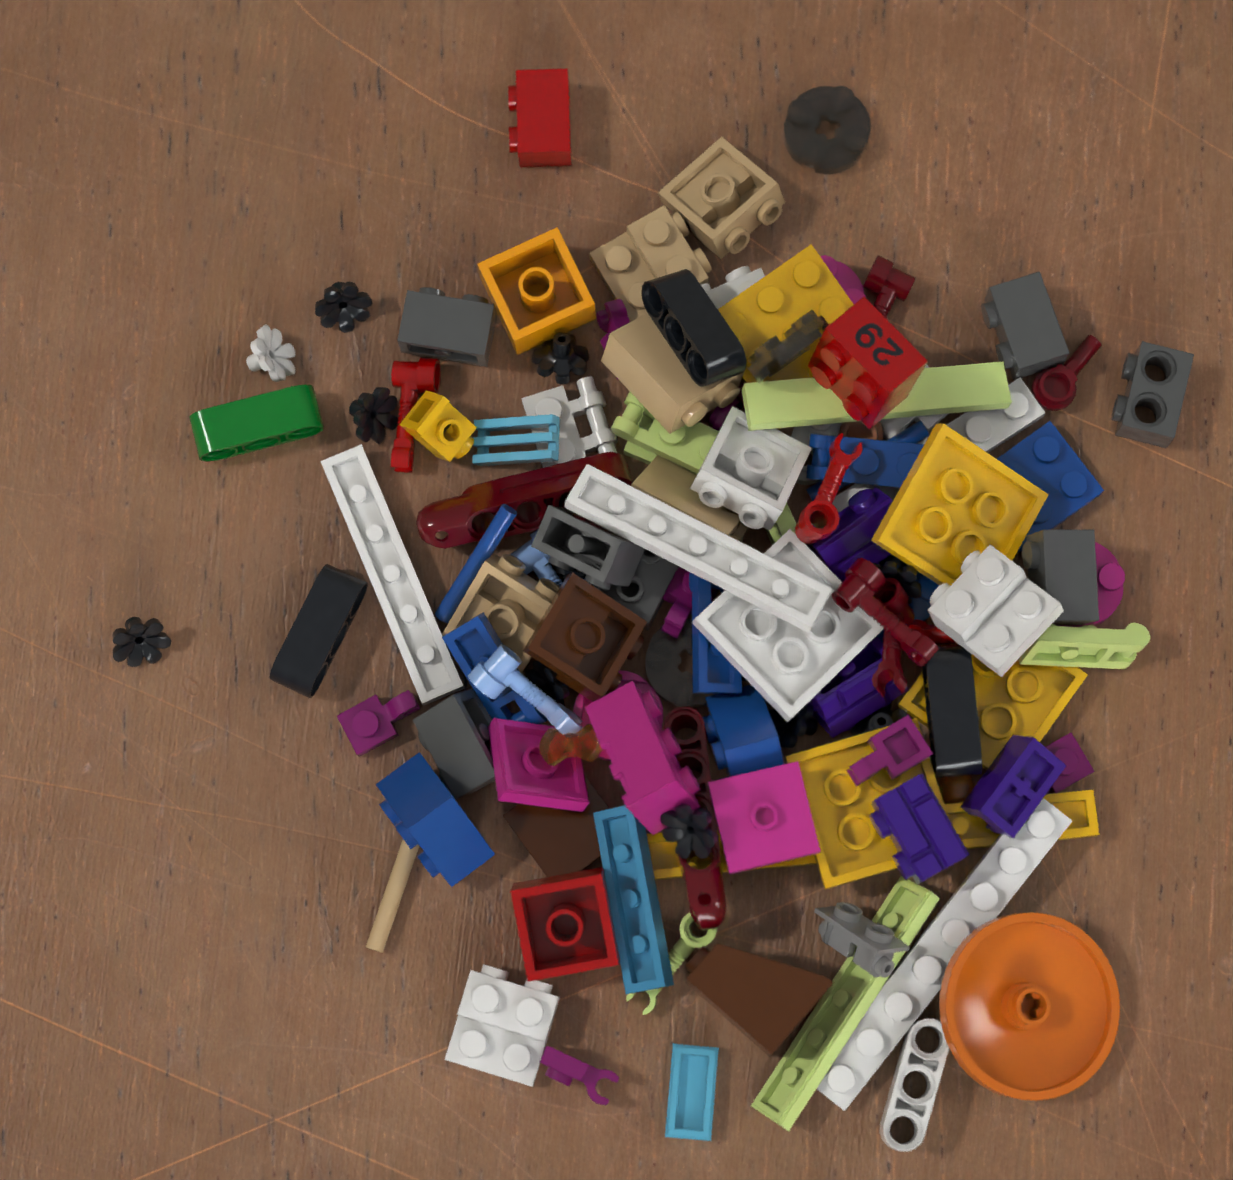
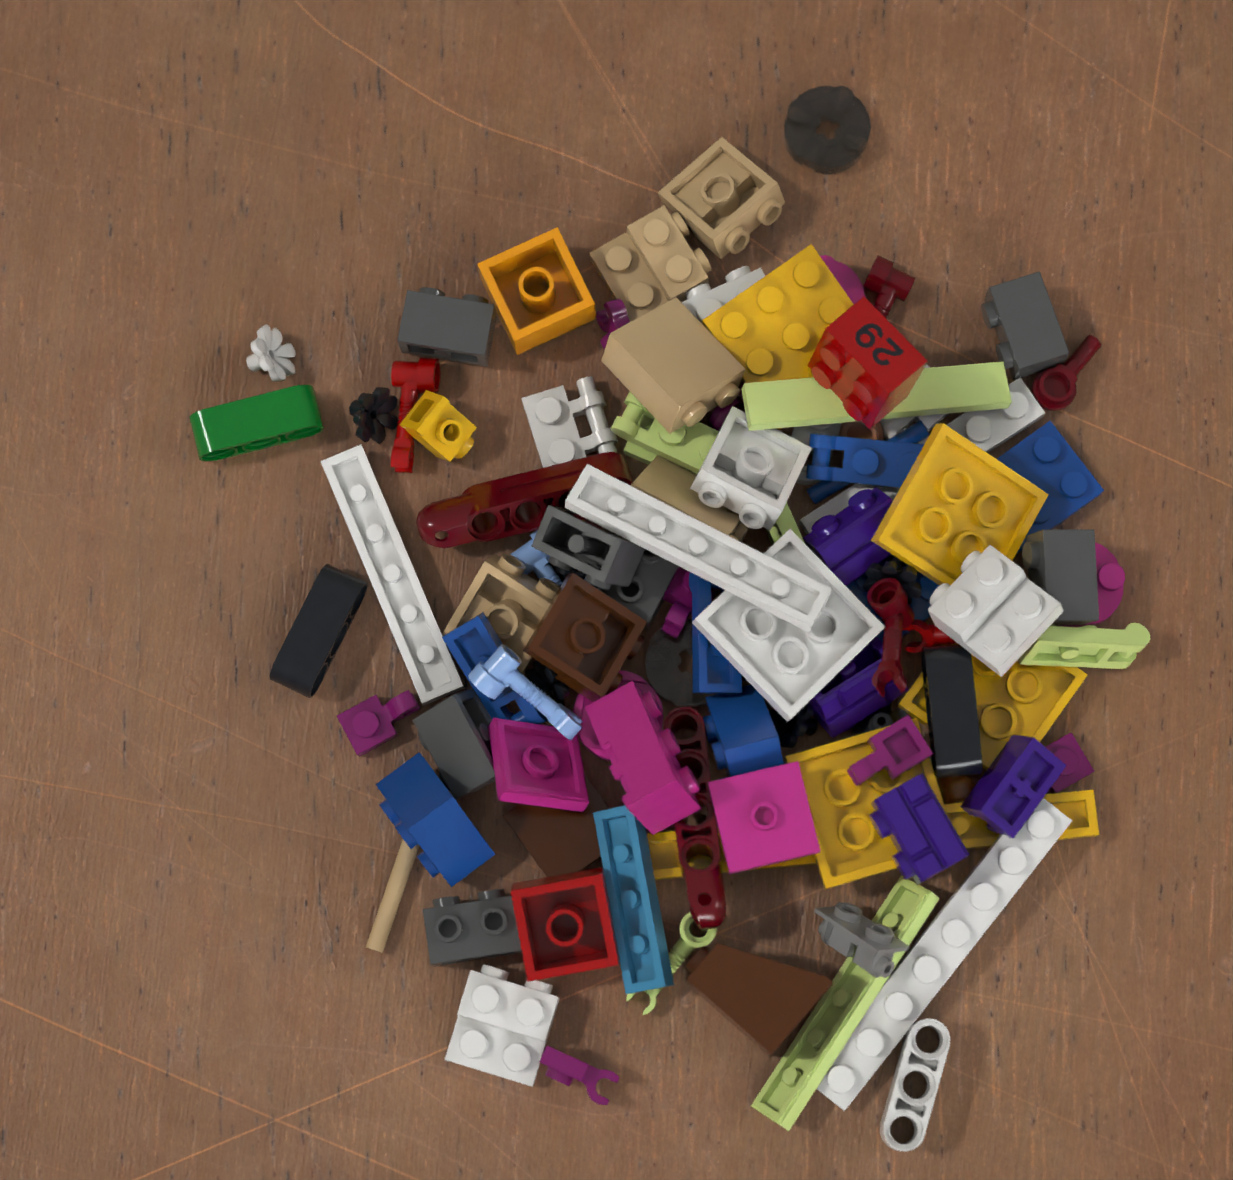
(139, 641): black plant -> none
(342, 305): black plant -> none
(471, 929): none -> dark grey brick
(482, 552): blue bar -> none
(484, 440): medium azure tile -> none
(542, 117): red brick -> none
(558, 746): clear orange piece -> none
(562, 357): black plant -> none
(689, 830): black plant -> none
(691, 1092): medium azure tile -> none
(693, 327): black beam -> none
(776, 355): clear smoke plate -> none
(822, 511): red brick -> none
(858, 589): dark red brick -> none
(1029, 1006): orange dish -> none
(1161, 397): dark grey brick -> none

